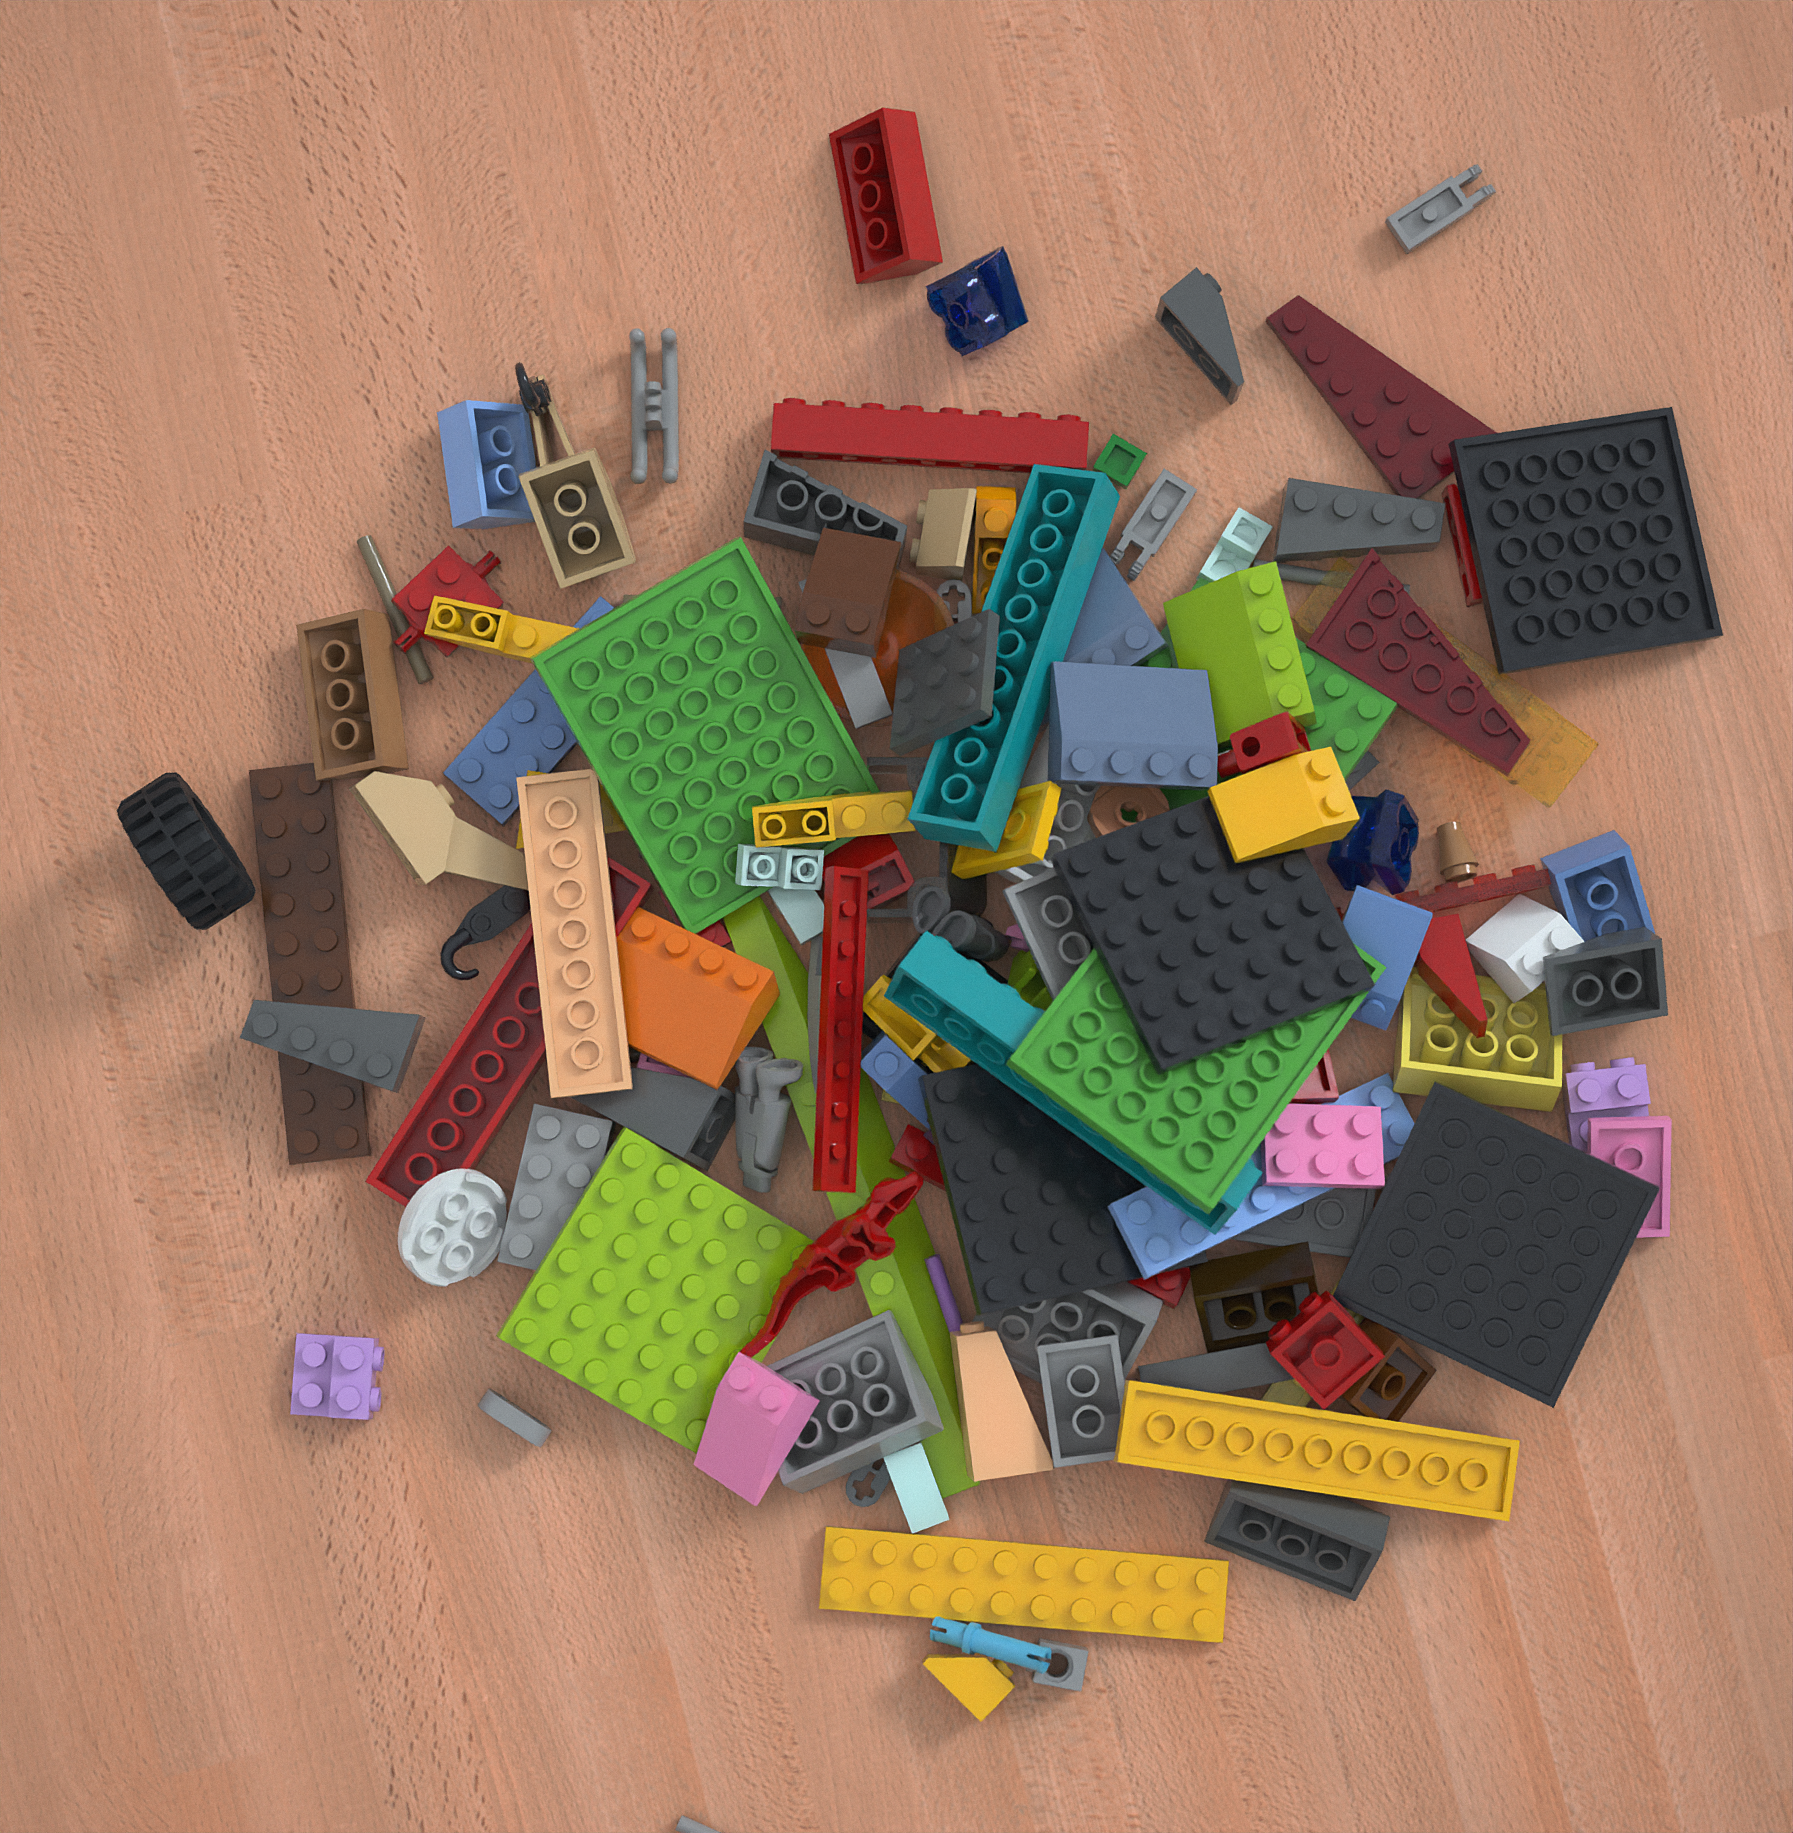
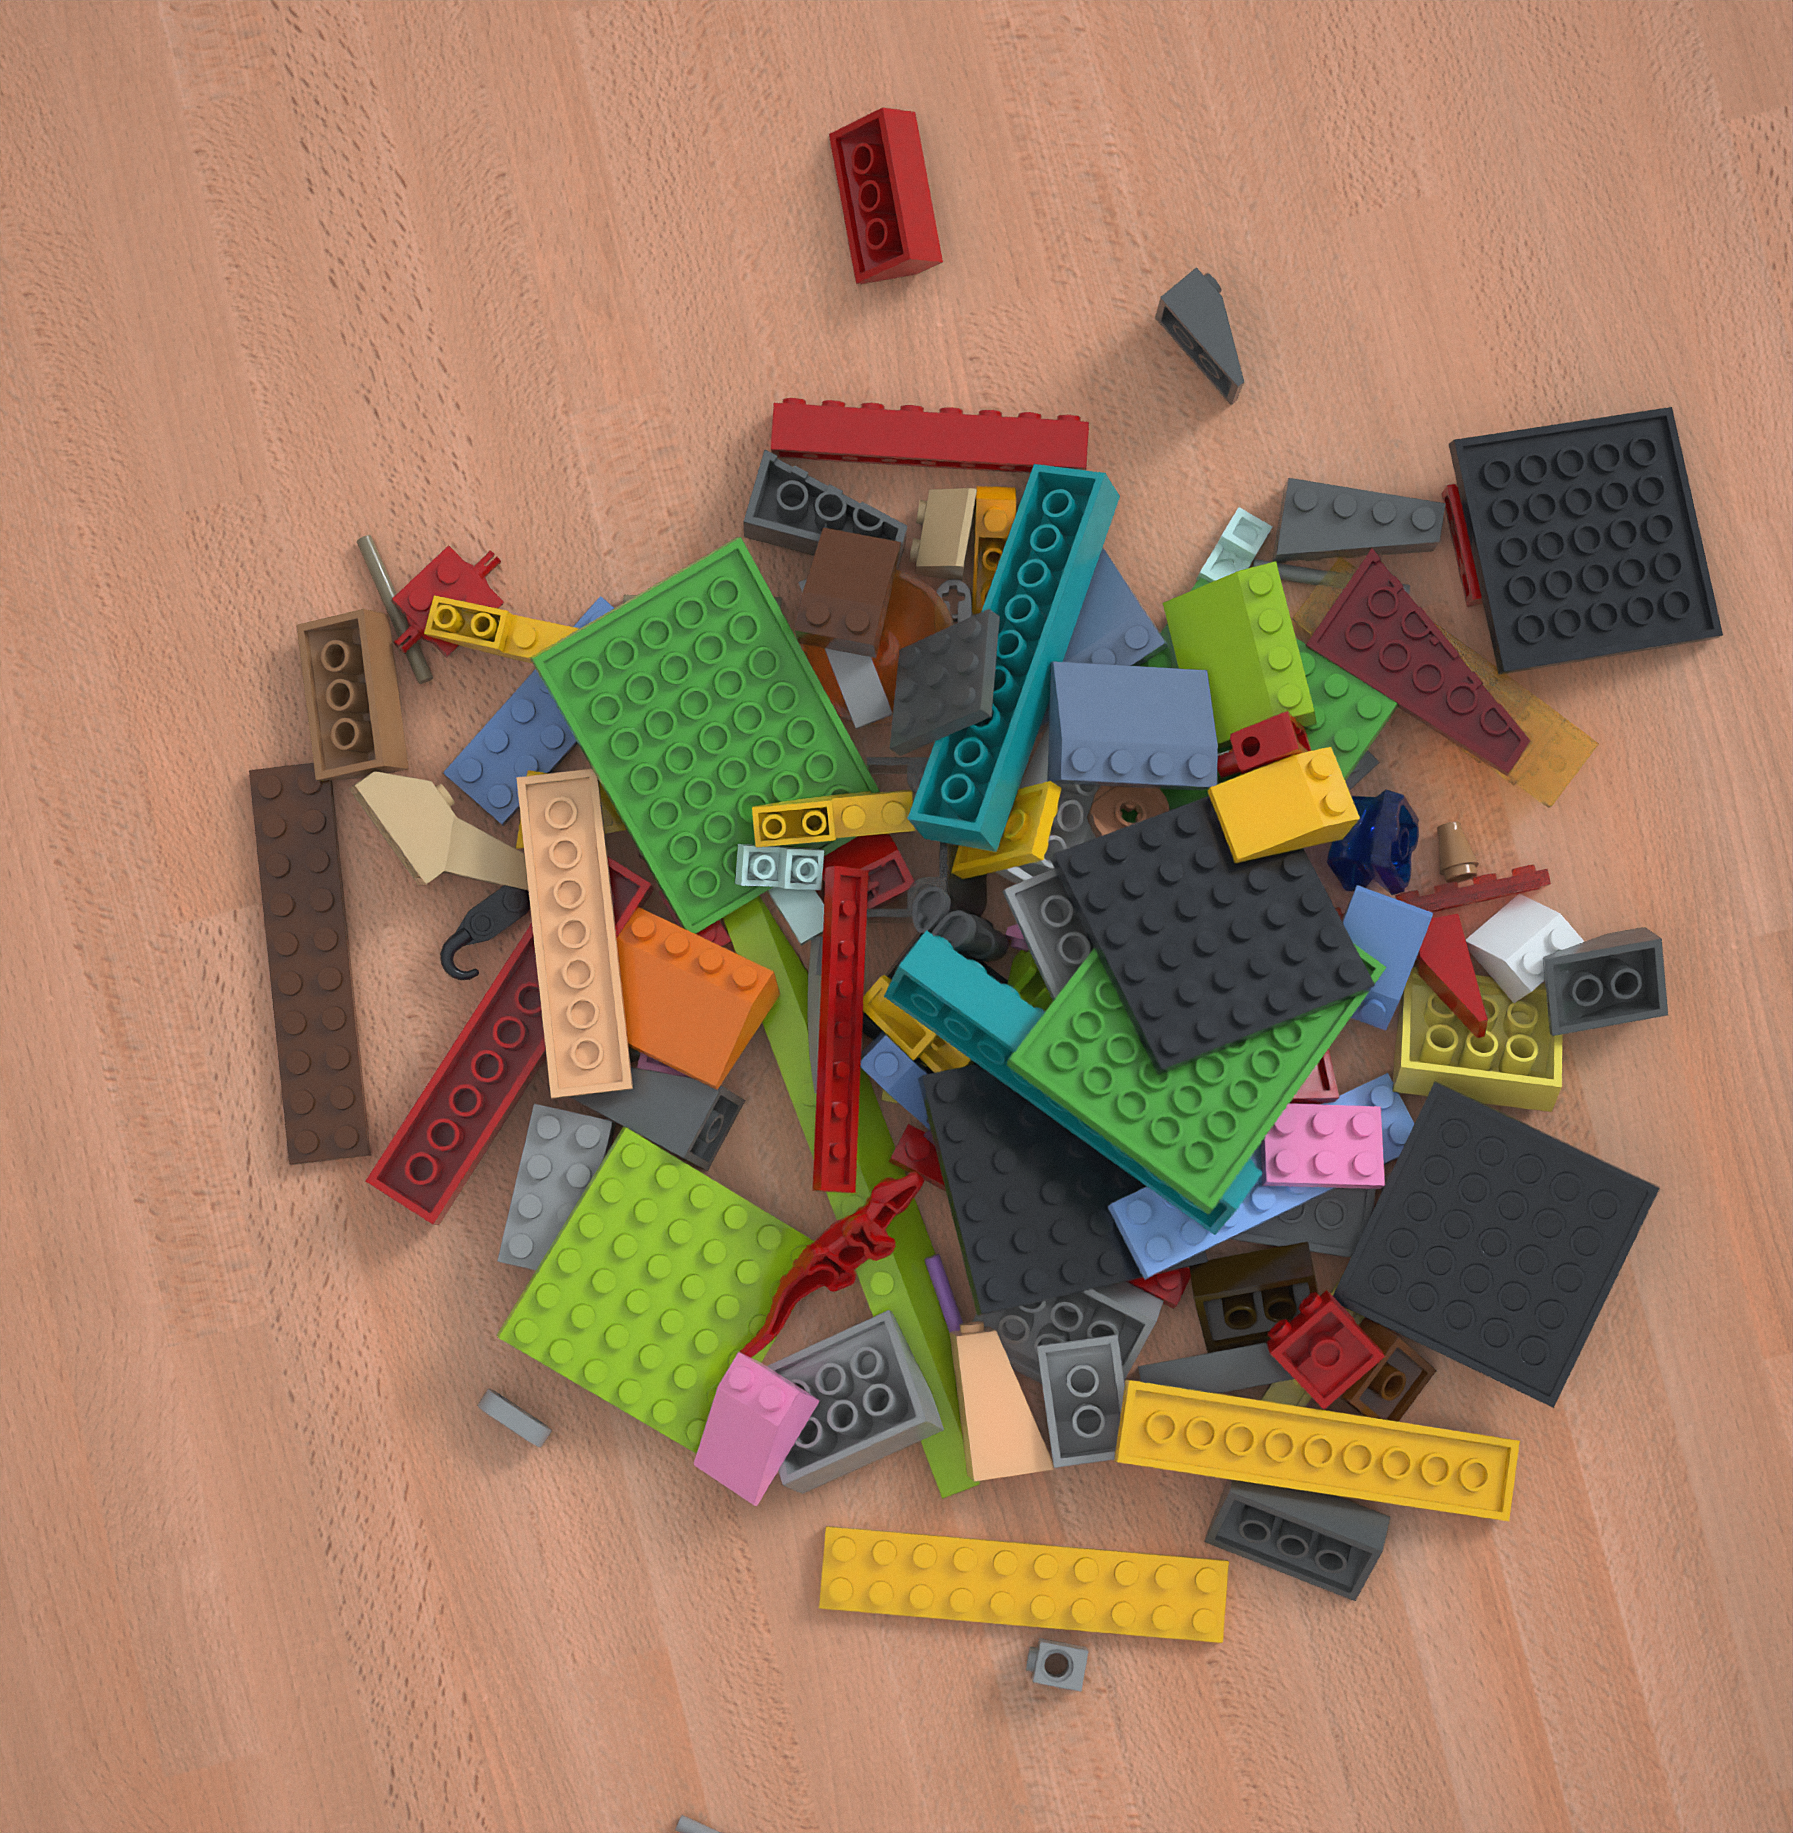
(185, 851): black tyre -> none
(336, 1376): lavender plate -> none
(345, 1040): dark grey wedge -> none
(452, 1227): white tile -> none
(482, 456): light blue slope -> none
(571, 498): tan slope -> none
(654, 406): light grey piece -> none
(762, 1113): light grey piece -> none
(878, 1484): dark grey beam -> none
(916, 1488): light aqua slope -> none
(972, 1679): yellow slope -> none
(974, 1639): medium azure pin -> none
(978, 302): clear blue piece -> none
(1119, 461): green plate -> none
(1154, 520): light grey hinge -> none
(1382, 405): dark red wing -> none
(1437, 210): light grey hinge -> none
(1598, 887): medium blue slope -> none
(1603, 1093): lavender plate -> none
(1643, 1149): bright pink plate -> none

